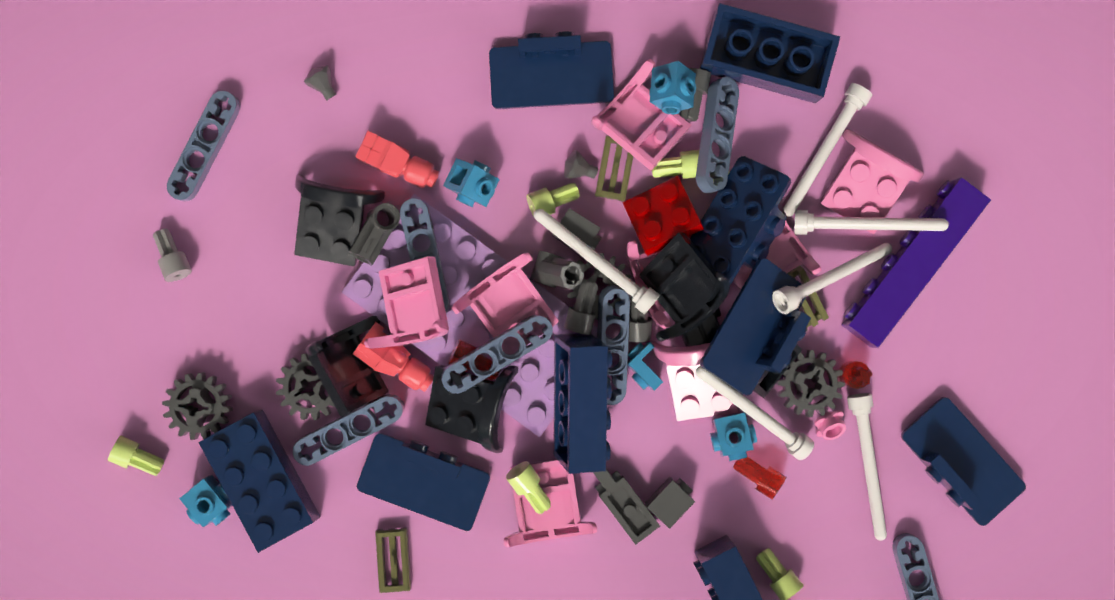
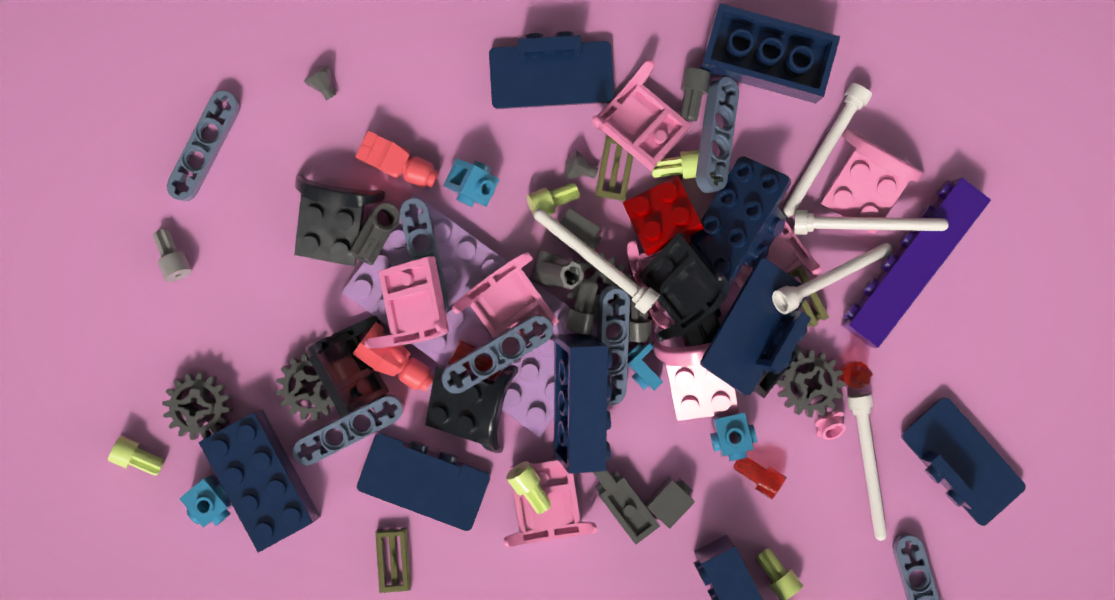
(672, 87): dark azure brick -> none
(797, 443): white piece -> none

